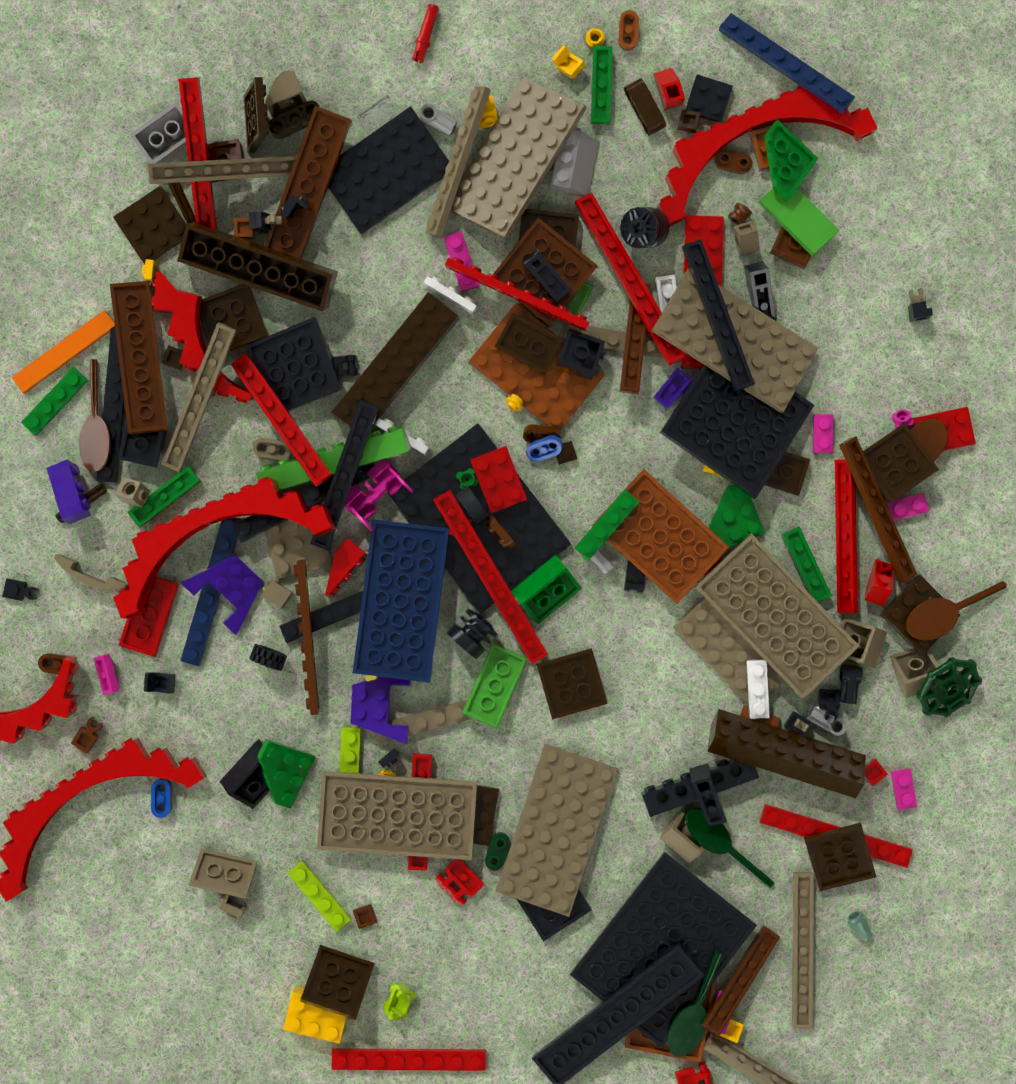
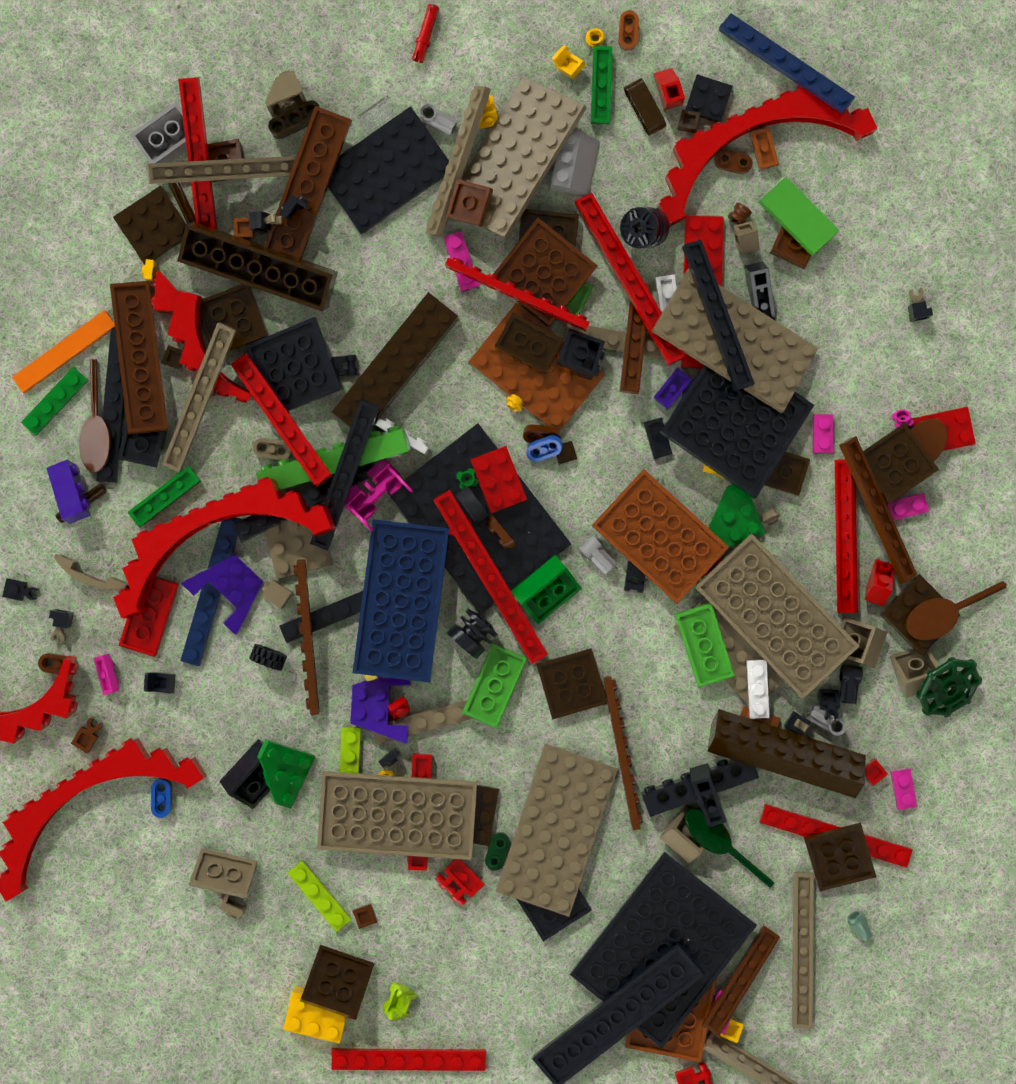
(61, 620): none -> black piece
(132, 492): dark tan brick -> none
(255, 114): dark brown plate -> none
(343, 563): red slope -> none
(399, 708): none -> red plate
(450, 294): white plate -> none
(469, 202): none -> reddish brown plate
(547, 276): black plate -> none
(606, 525): green plate -> none
(624, 760): none -> reddish brown plate
(658, 443): none -> black tile
(686, 1027): dark green piece -> none
(704, 645): none -> bright green tile
(770, 517): none -> dark tan plate
(787, 159): green plate -> none
(806, 564): green plate -> none

